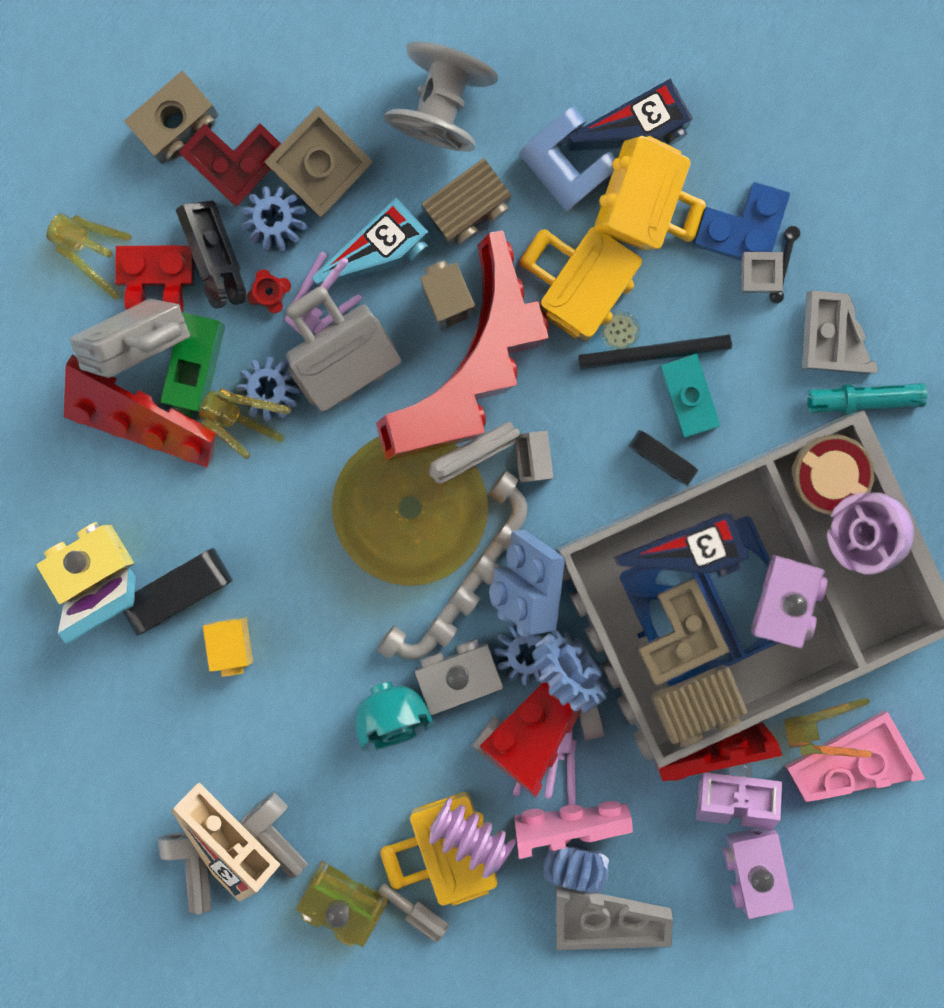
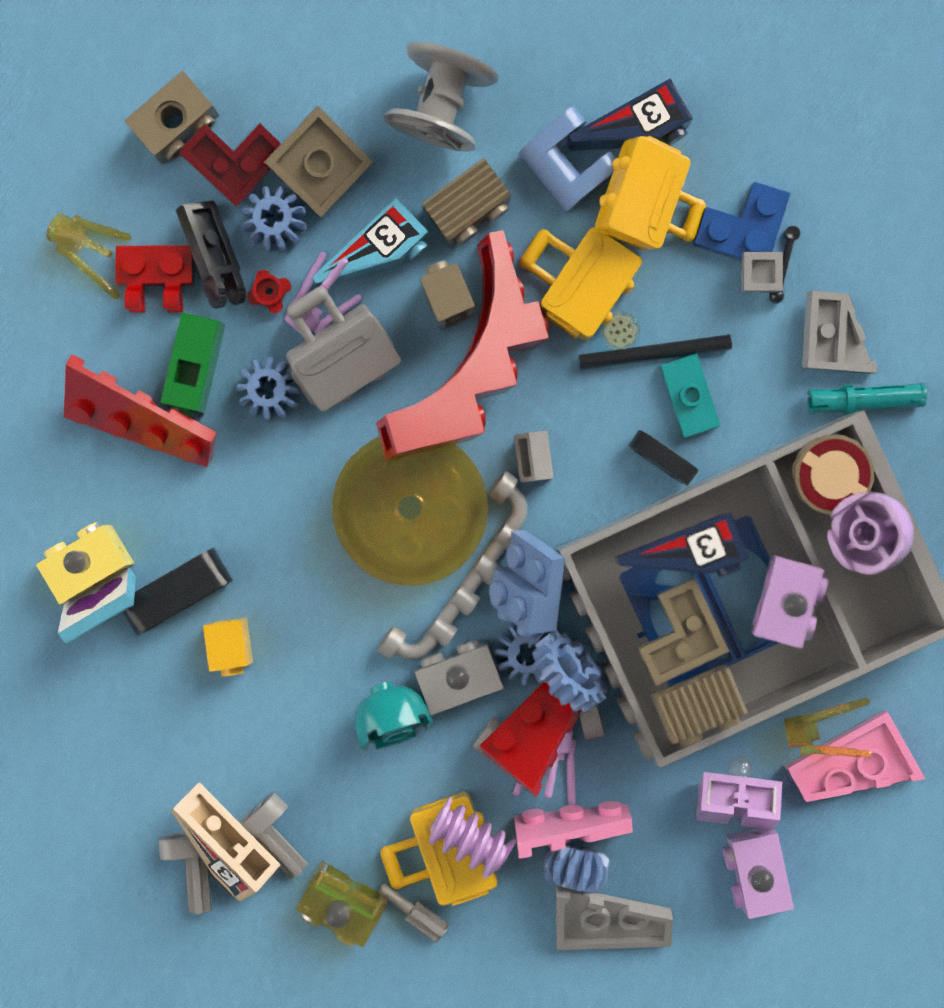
(129, 337): light grey piece -> none
(220, 411): clear yellow plant -> none
(473, 452): light grey axle -> none
(743, 747): red wing -> none

